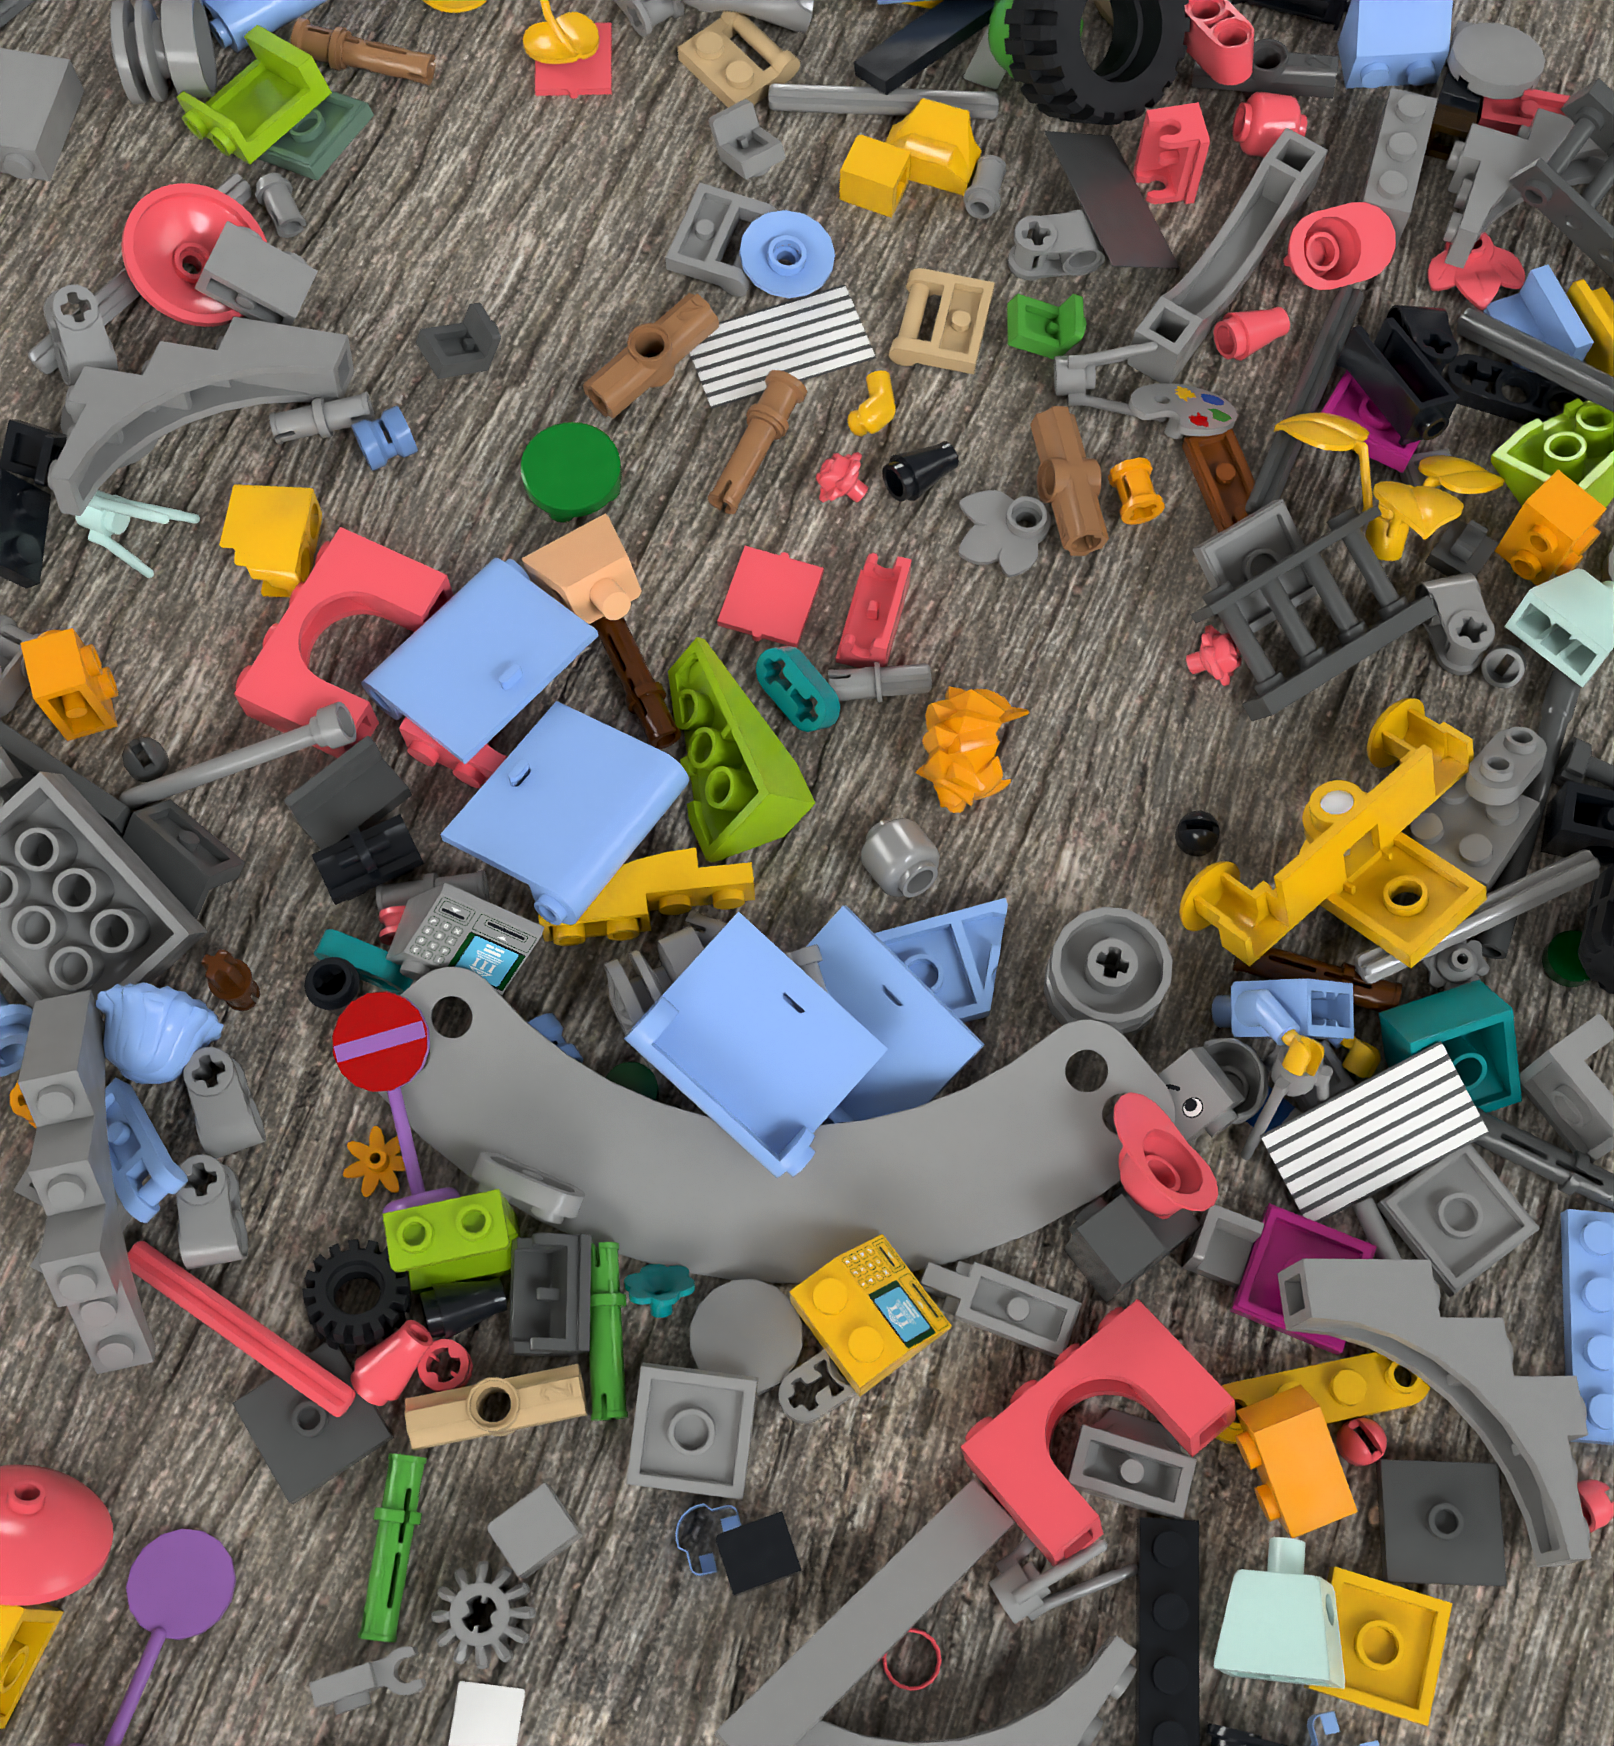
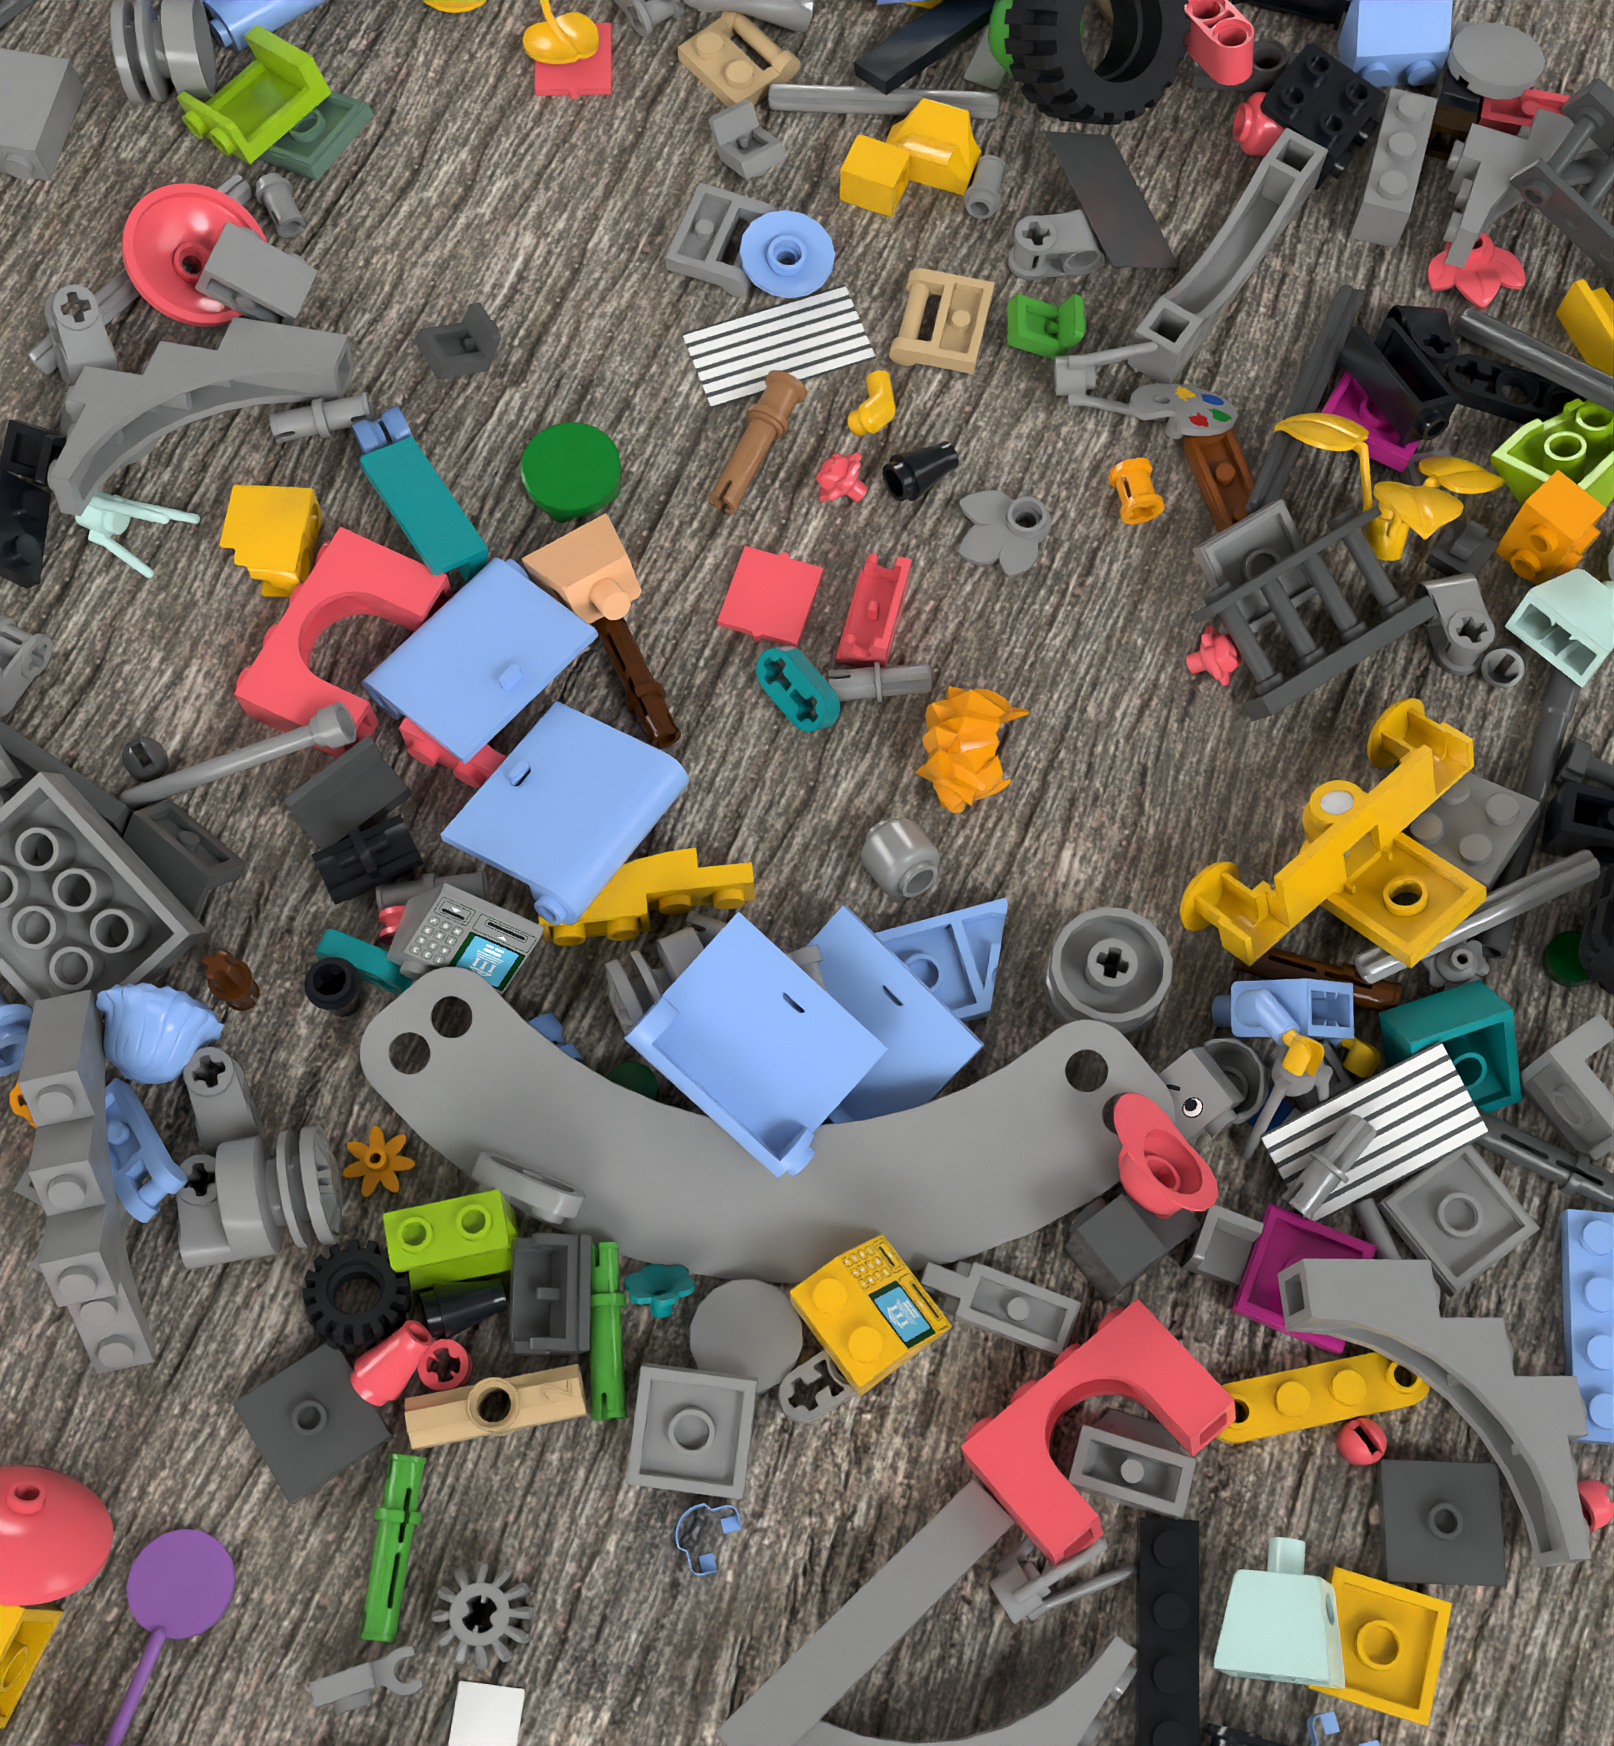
(70, 683): light orange brick -> none
(241, 1329): coral axle -> none
(266, 1193): none -> light grey wheel
(344, 50): medium nougat pin -> none
(380, 1048): piece -> none
(425, 509): none -> teal panel
(534, 1531): light grey panel -> none
(632, 374): medium nougat piece -> none
(739, 770): lime wedge -> none
(758, 1554): black panel -> none
(934, 1675): coral axle -> none
(1069, 481): medium nougat piece -> none
(1172, 152): coral hinge -> none
(1197, 841): black hinge -> none
(1248, 331): coral cone -> none
(1295, 1462): light orange brick -> none
(1325, 105): none -> black bracket
(1329, 1166): none -> light grey axle
(1341, 245): coral piece -> none
(1506, 766): light grey plate -> none
(1544, 313): light blue panel -> none

